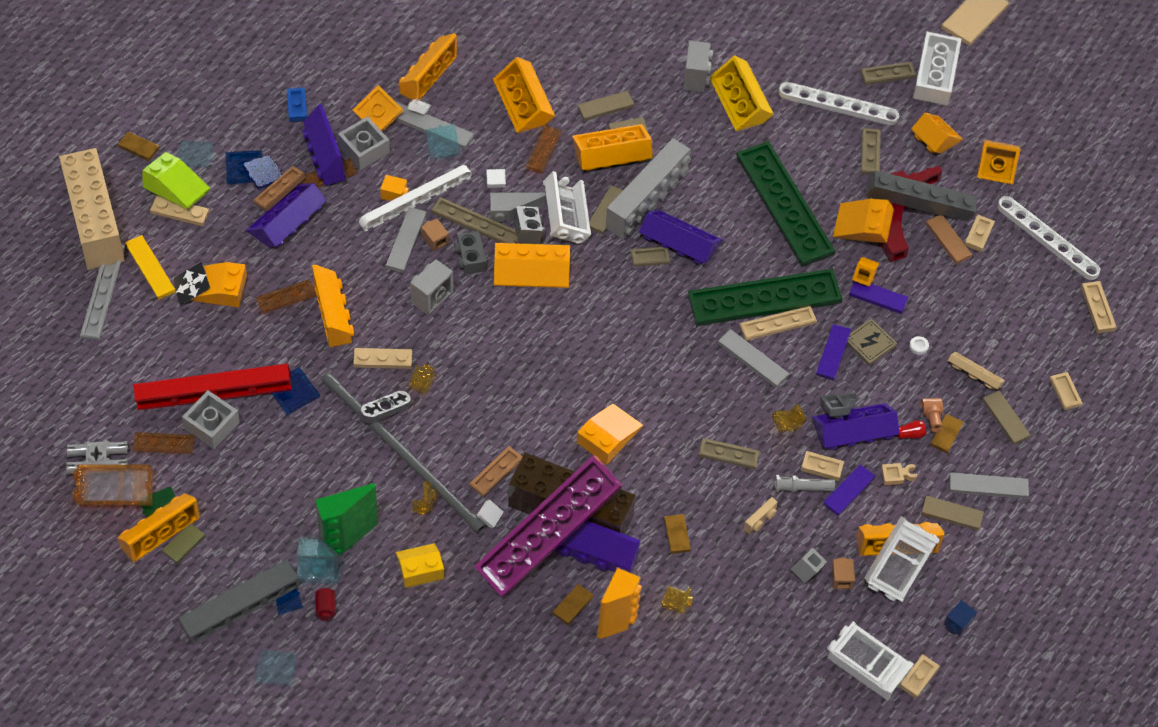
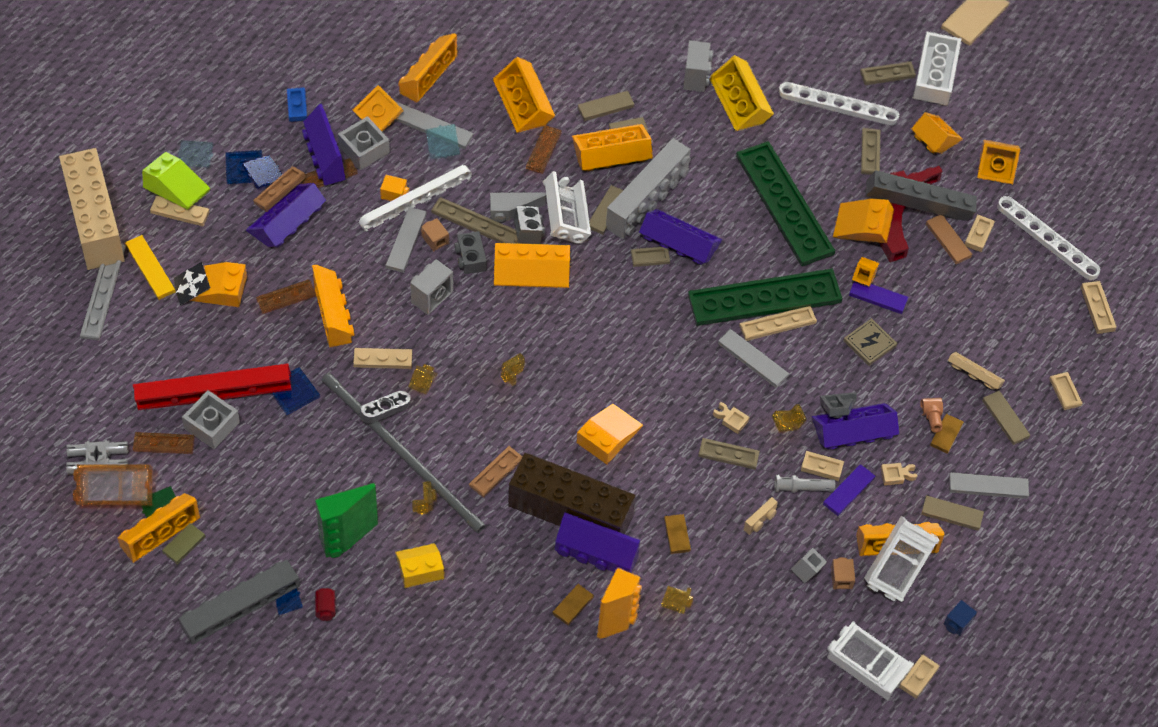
(138, 146): pearl gold tile -> none
(276, 667): clear light blue piece -> none
(316, 562): clear light blue slope -> none
(419, 106): white tile -> none
(490, 514): white tile -> none
(496, 178): white tile -> none
(512, 368): none -> clear yellow bracket
(548, 525): magenta brick -> none
(732, 419): none -> tan plate
(833, 352): dark purple tile -> none
(912, 430): red cone -> none
(919, 345): white tile -> none

